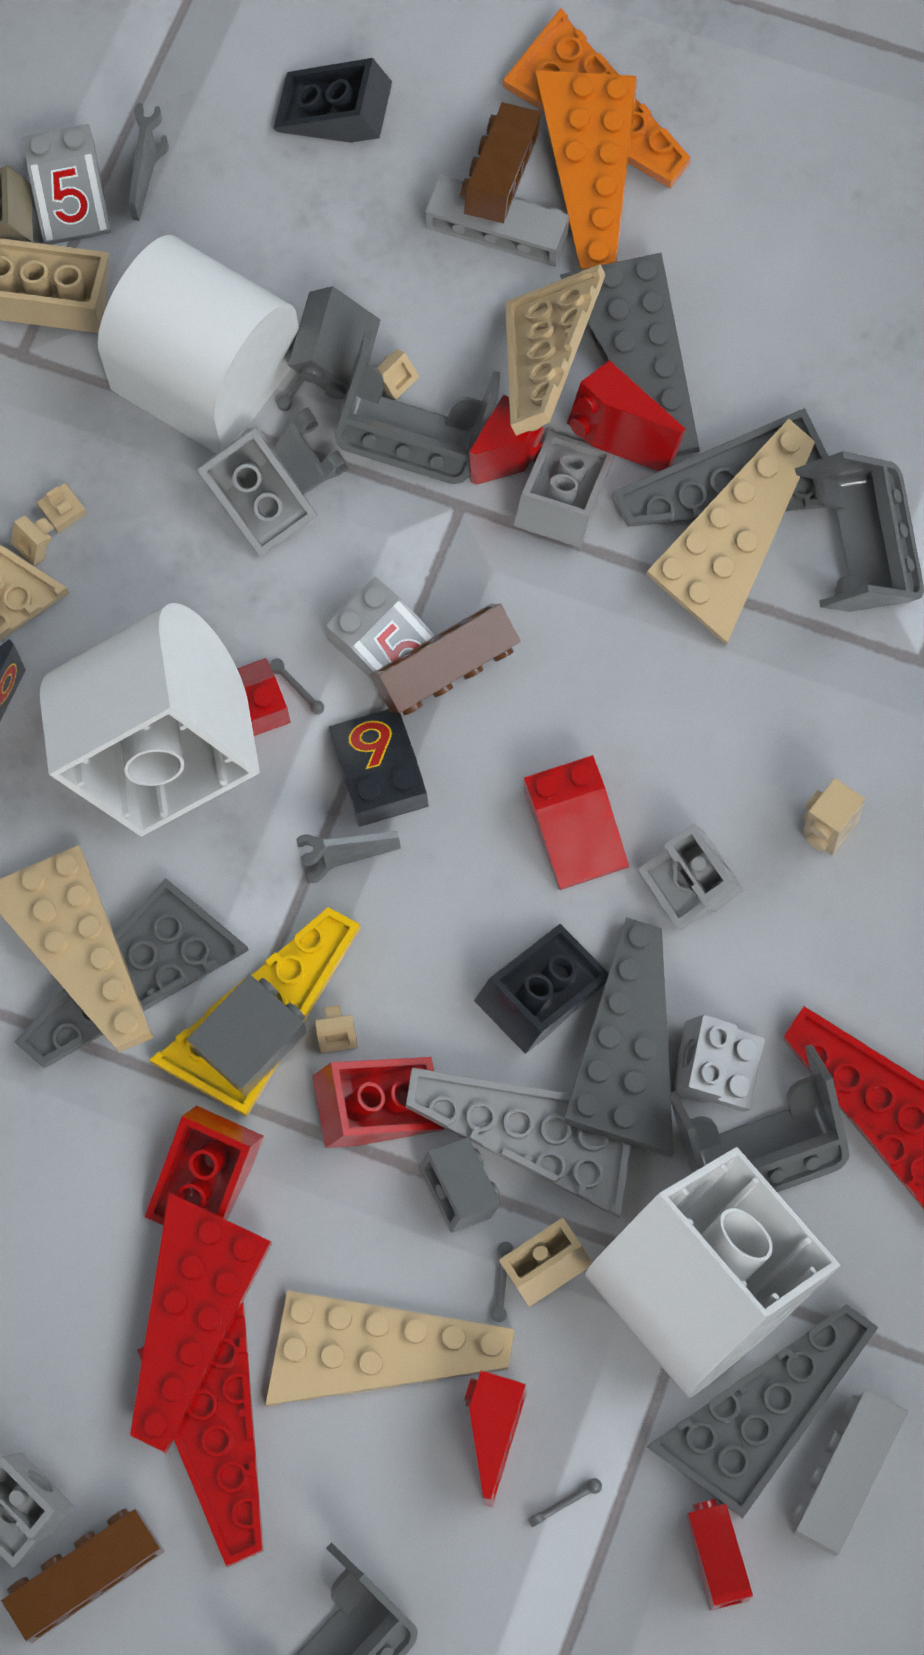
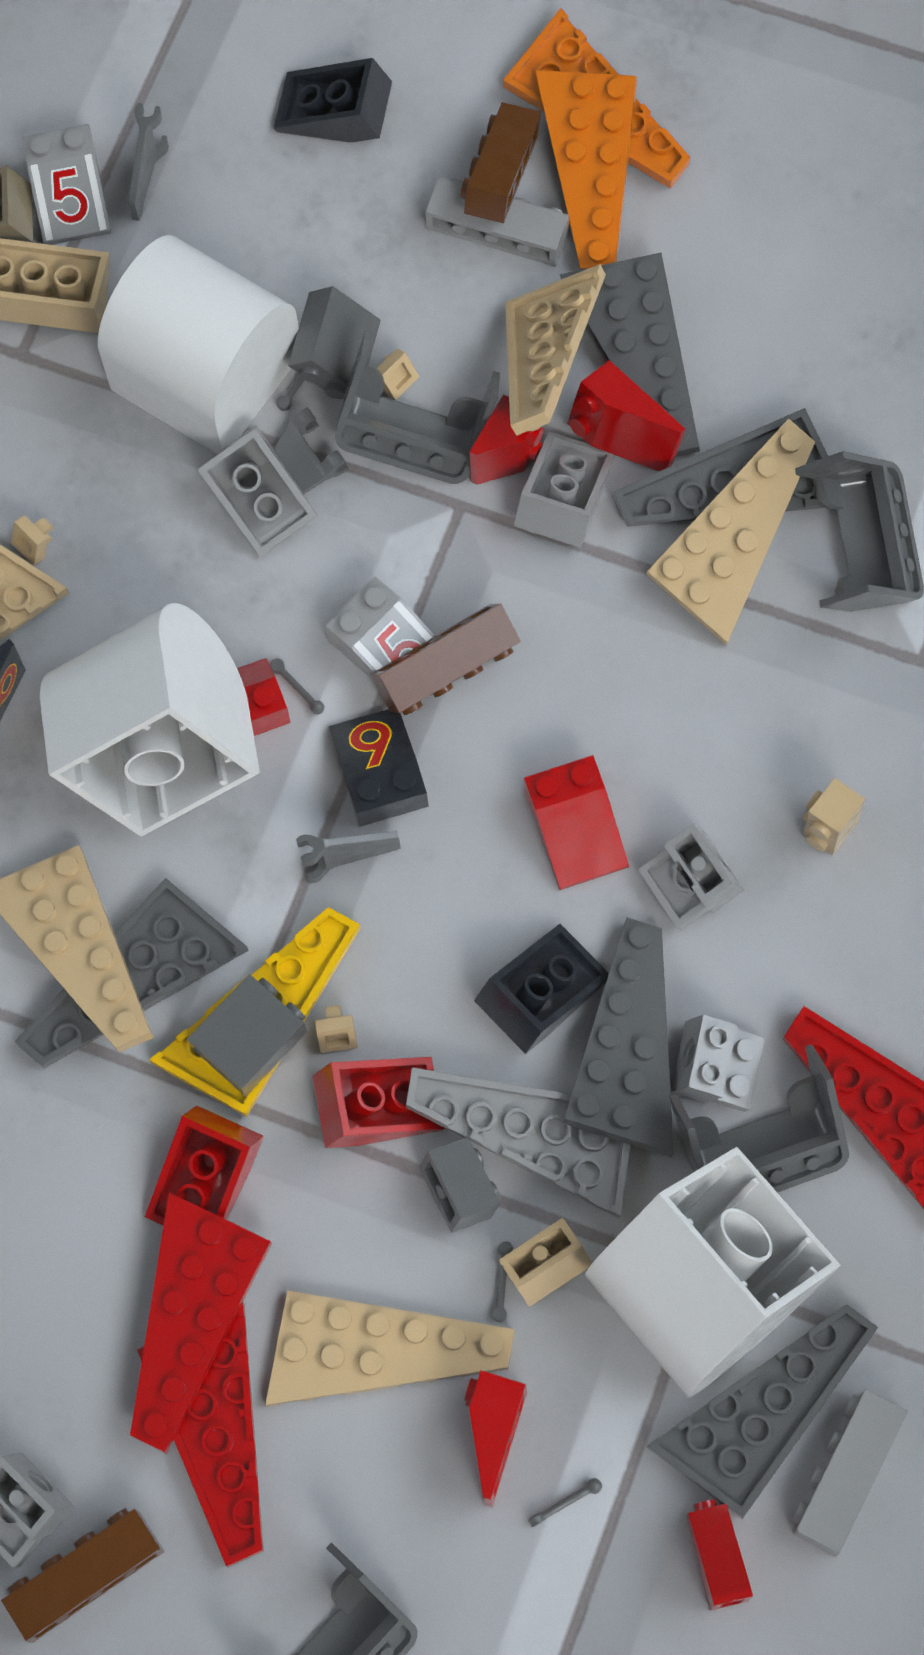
(61, 507): tan tile -> none

